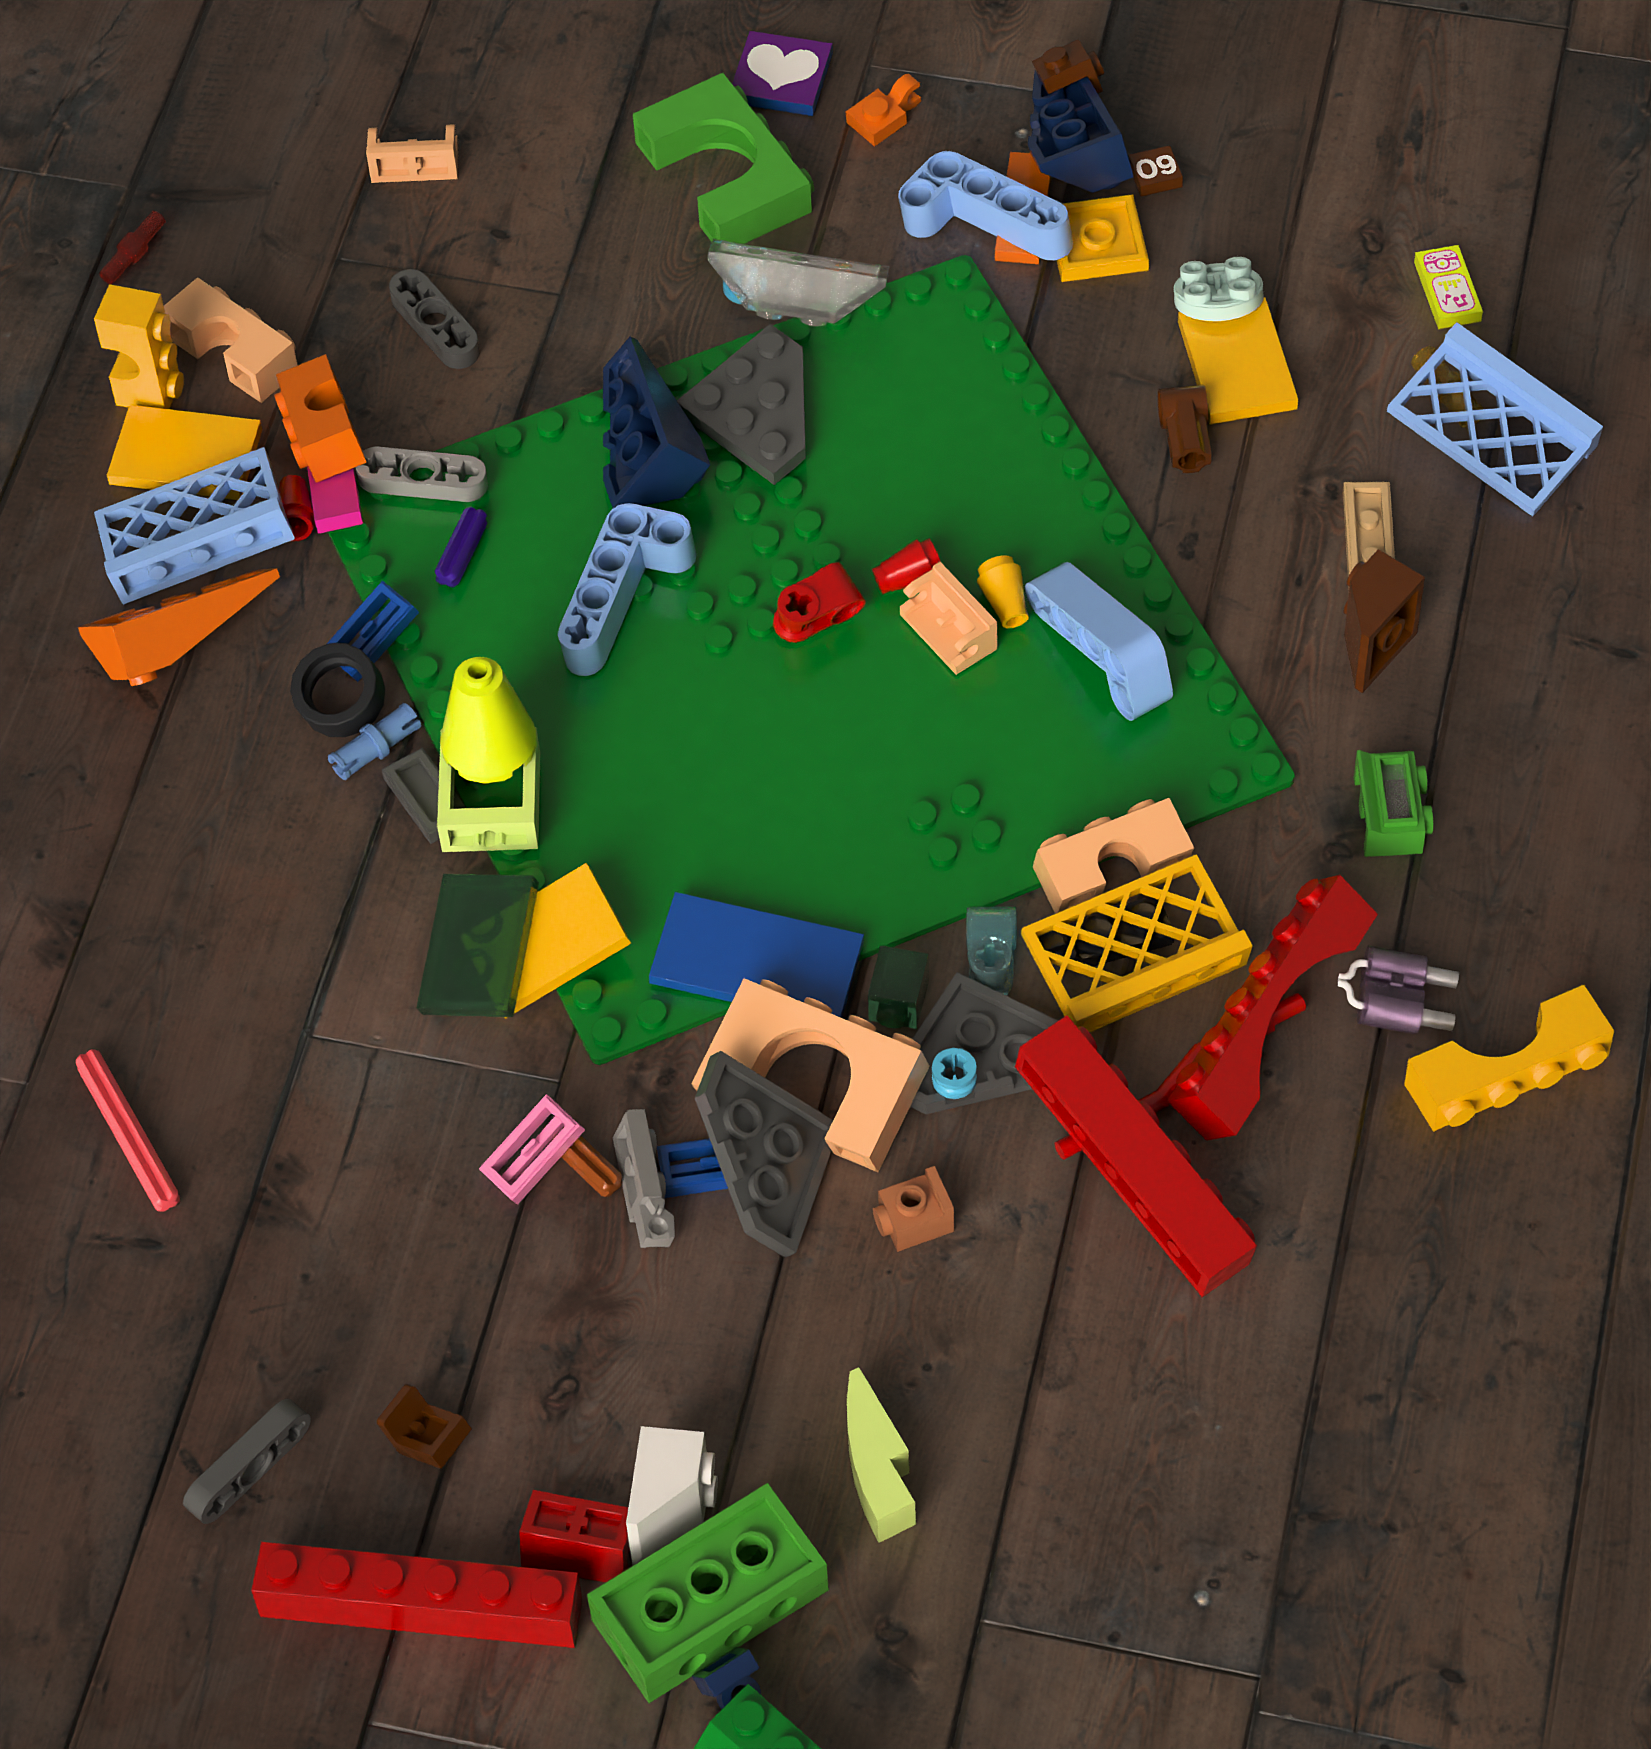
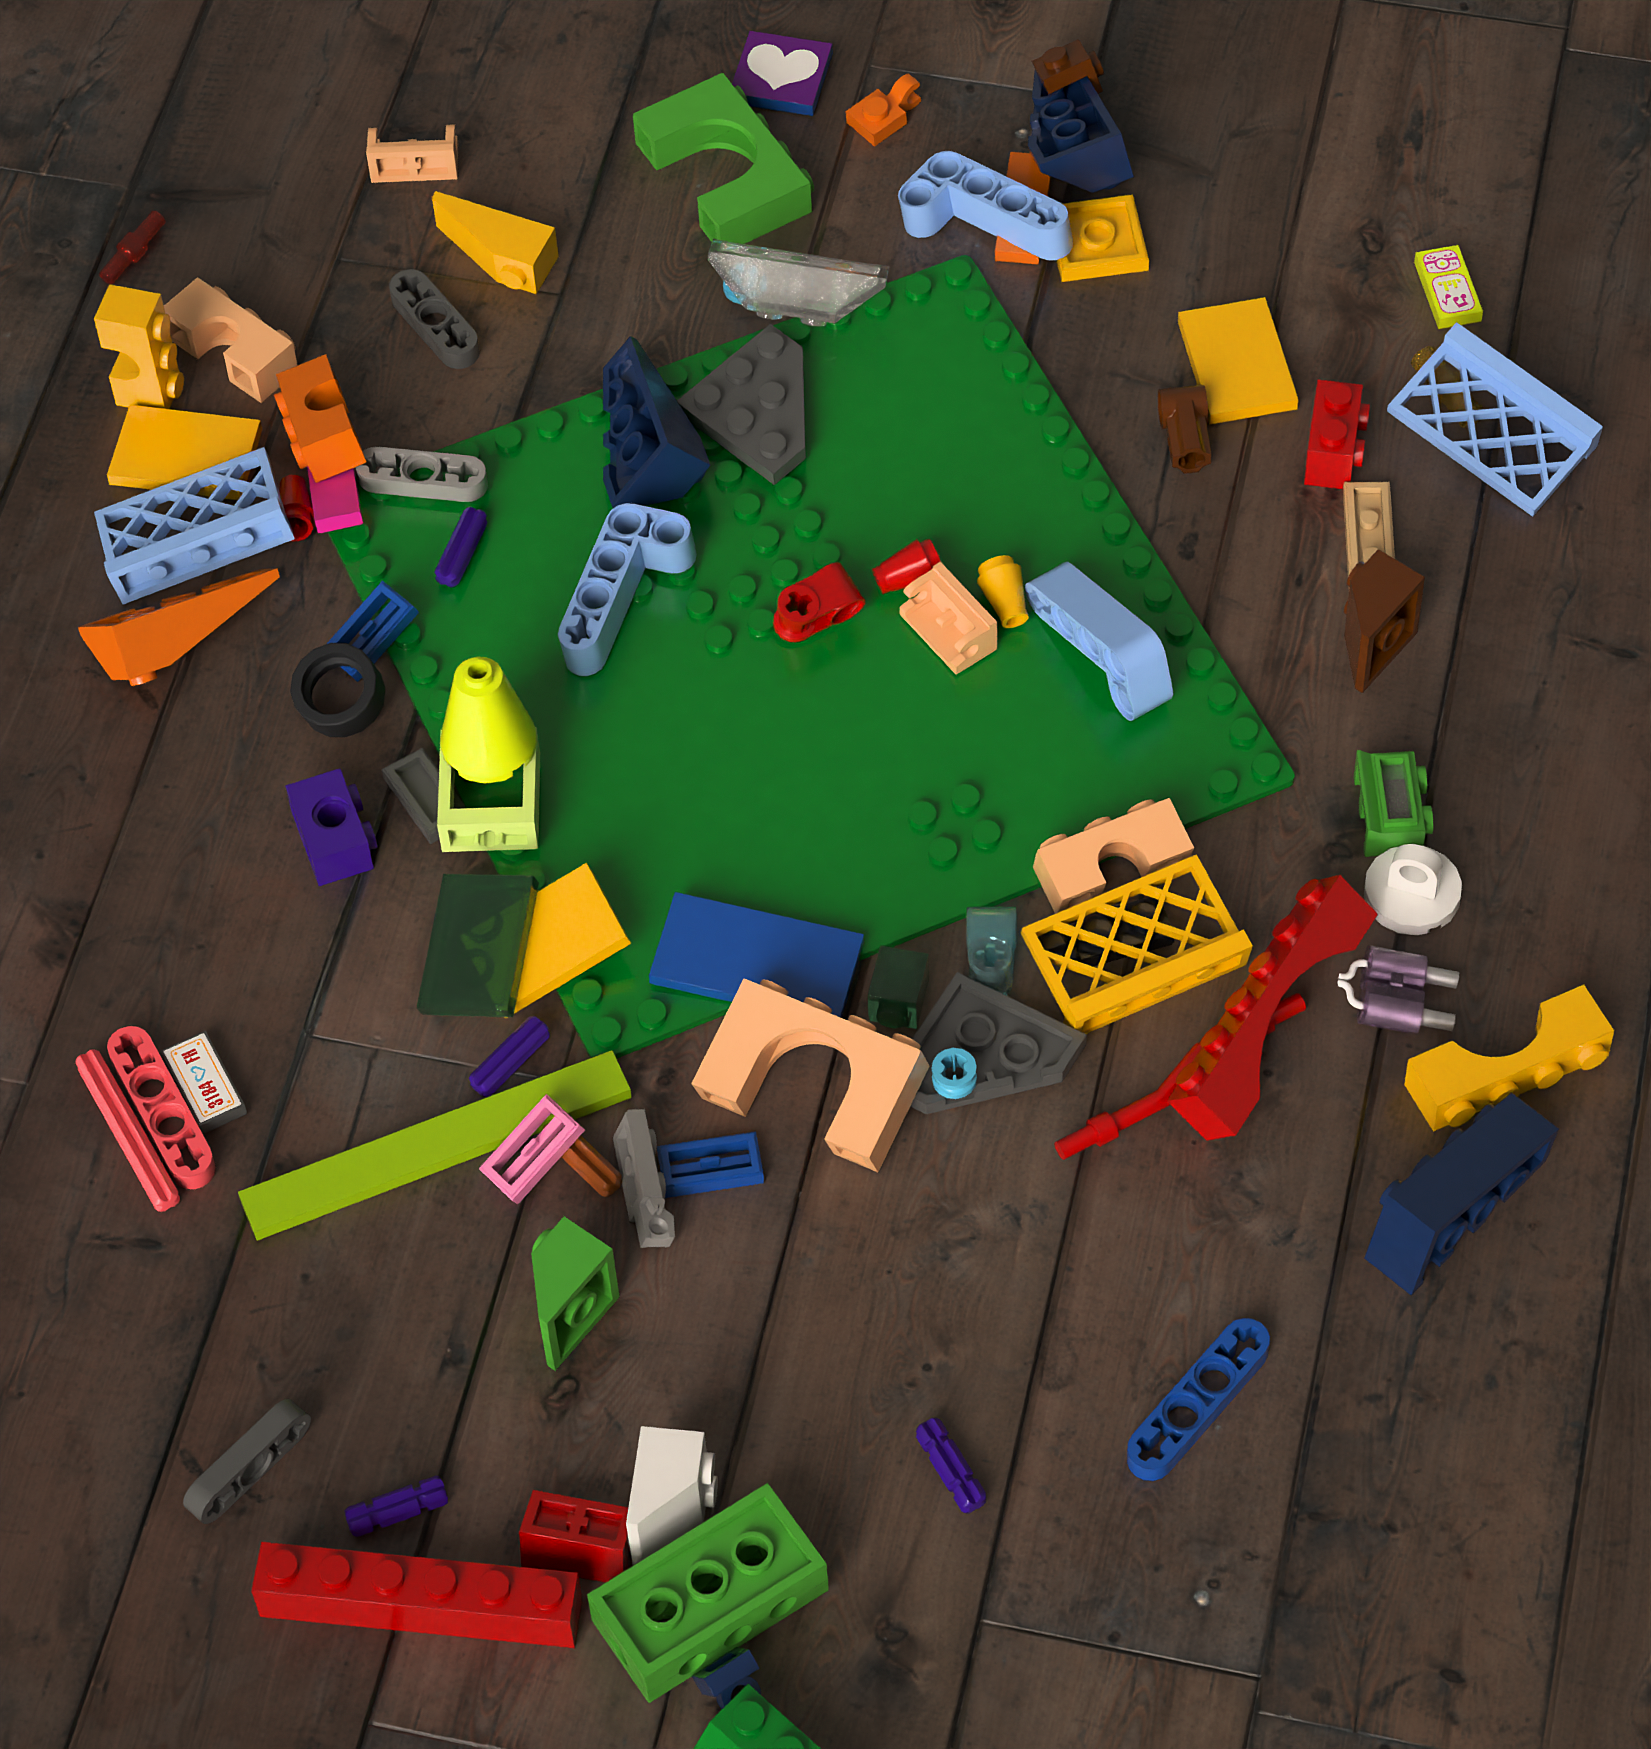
(162, 1106): none -> coral beam
(203, 1082): none -> white tile
(331, 850): none -> dark purple brick
(374, 741): medium blue pin -> none
(396, 1506): none -> dark purple axle
(421, 1428): reddish brown bracket -> none
(427, 1146): none -> lime tile
(502, 244): none -> yellow slope
(509, 1056): none -> dark purple axle
(572, 1286): none -> bright green slope
(766, 1149): dark grey plate -> none
(877, 1461): yellowish green slope -> none
(915, 1210): nougat brick -> none
(951, 1465): none -> dark purple axle
(1136, 1155): red brick -> none
(1155, 171): reddish brown tile -> none
(1193, 1395): none -> blue beam
(1218, 290): light aqua tile -> none
(1333, 434): none -> red brick
(1413, 889): none -> white tile
(1457, 1189): none -> dark blue wedge

